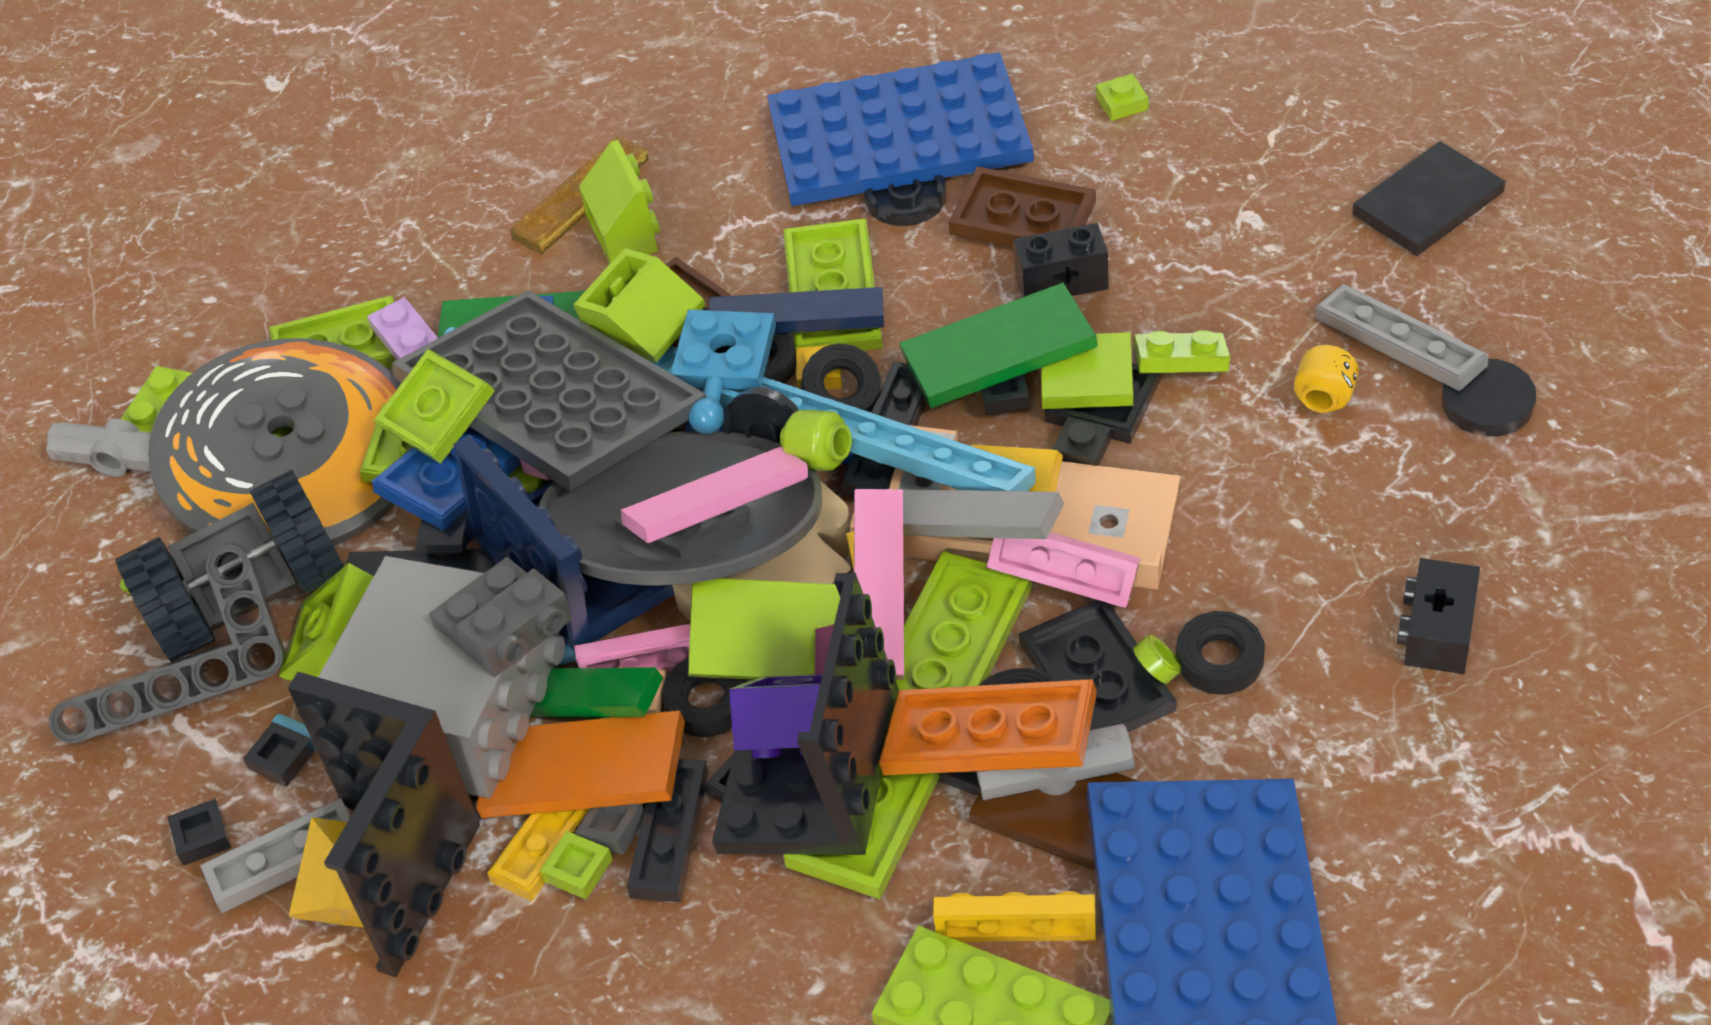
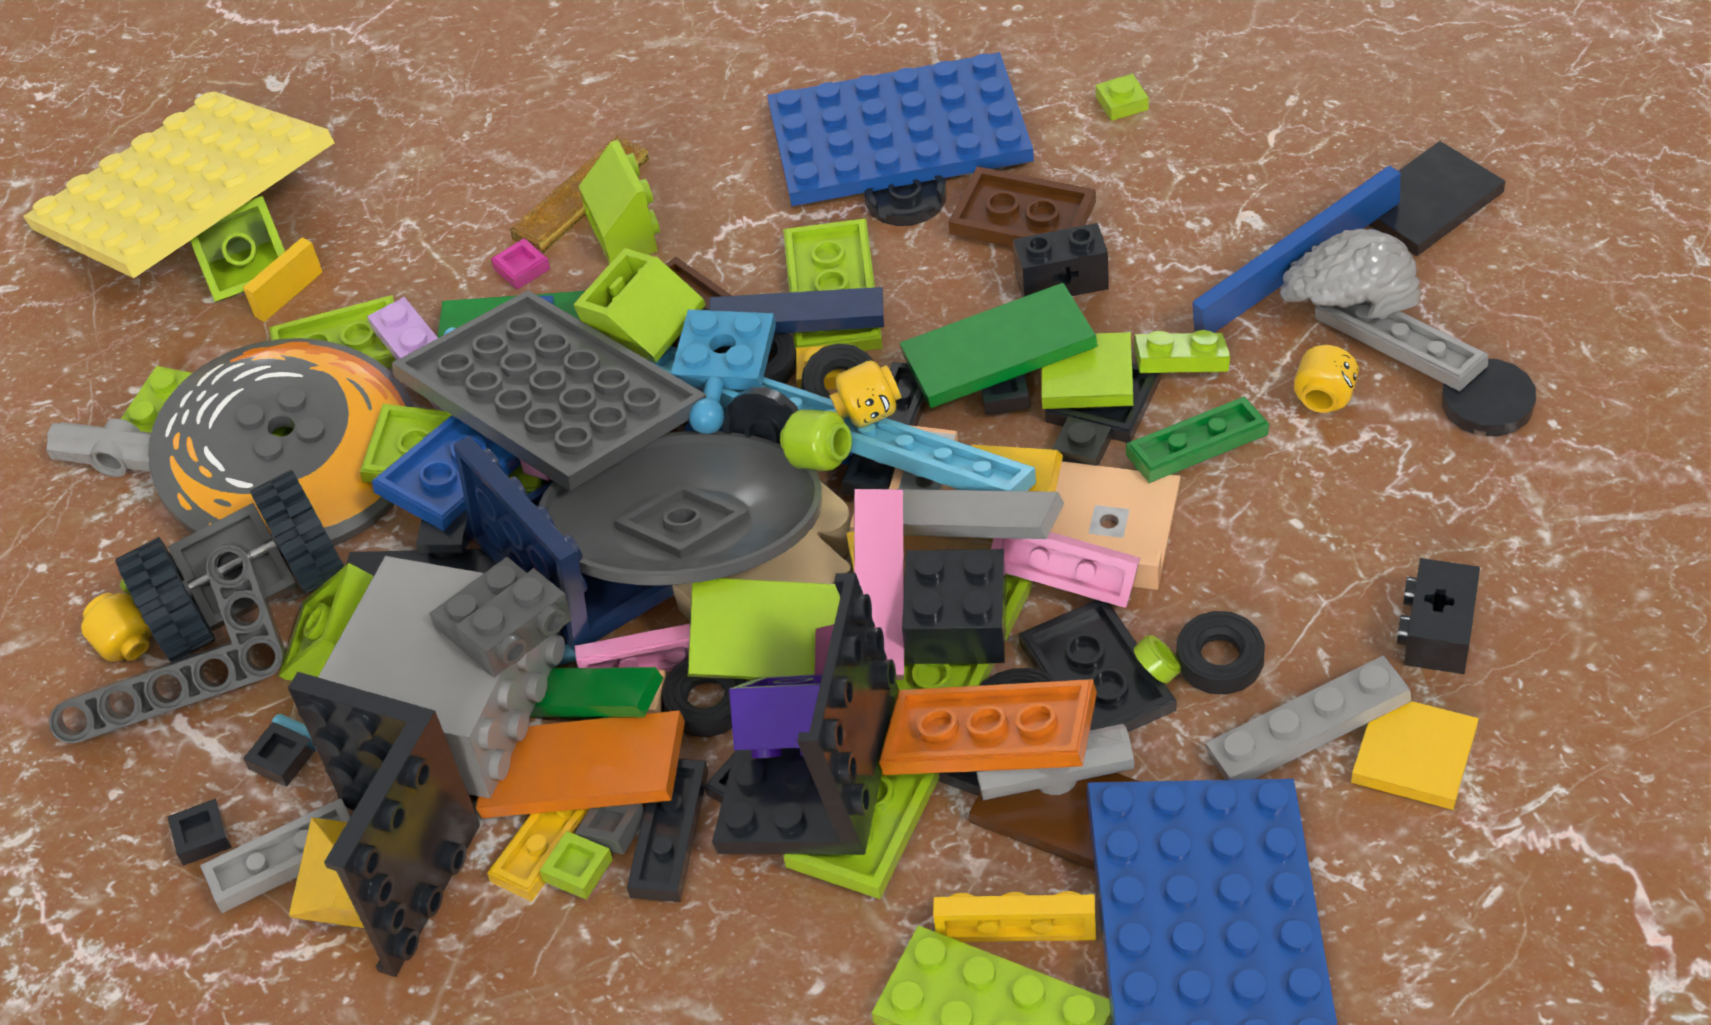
(115, 627): none -> yellow head
(176, 181): none -> light yellow plate
(237, 248): none -> lime slope
(283, 279): none -> yellow tile
(434, 405): lime tile -> none
(520, 263): none -> dark pink tile
(713, 494): bright pink tile -> none
(865, 394): none -> yellow head
(954, 606): none -> black brick
(1197, 439): none -> green tile
(1266, 271): none -> blue tile
(1309, 721): none -> light grey plate
(1356, 269): none -> light grey hair
(1416, 753): none -> yellow tile

